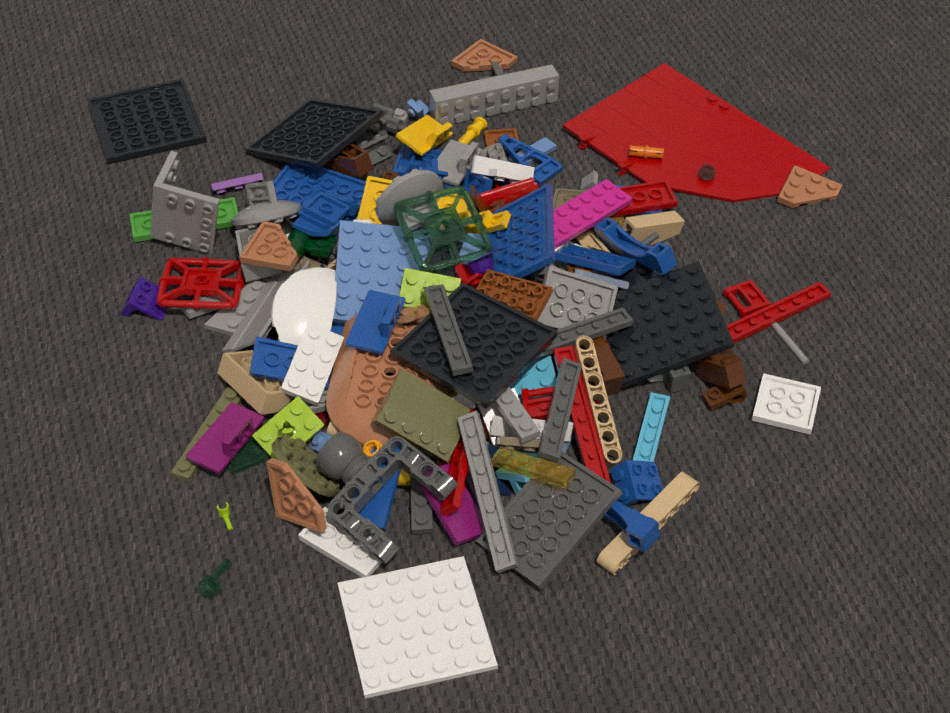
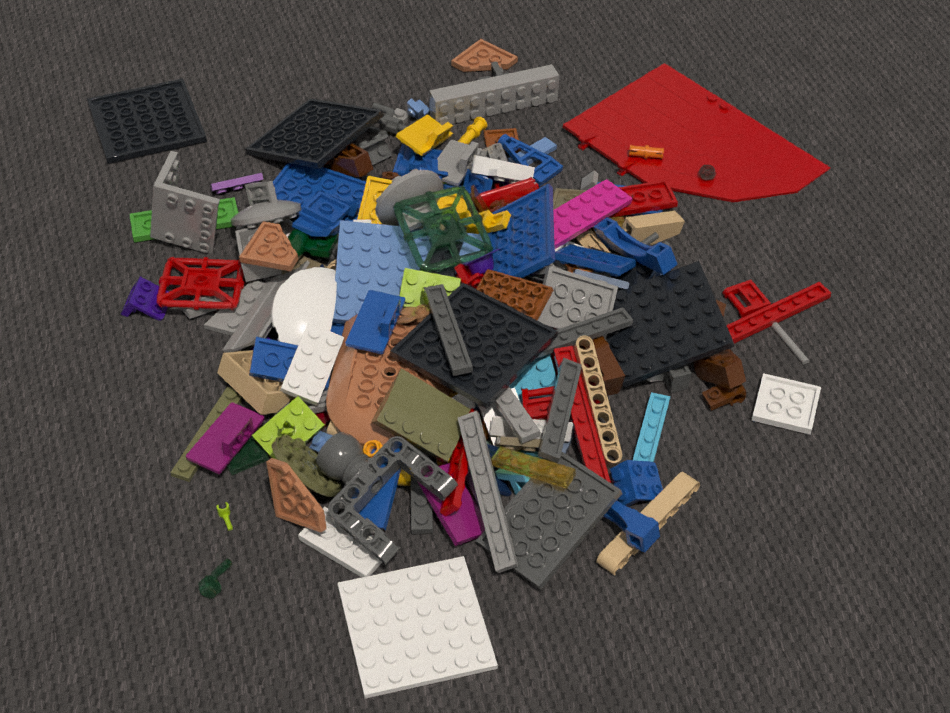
(807, 188): nougat plate -> none

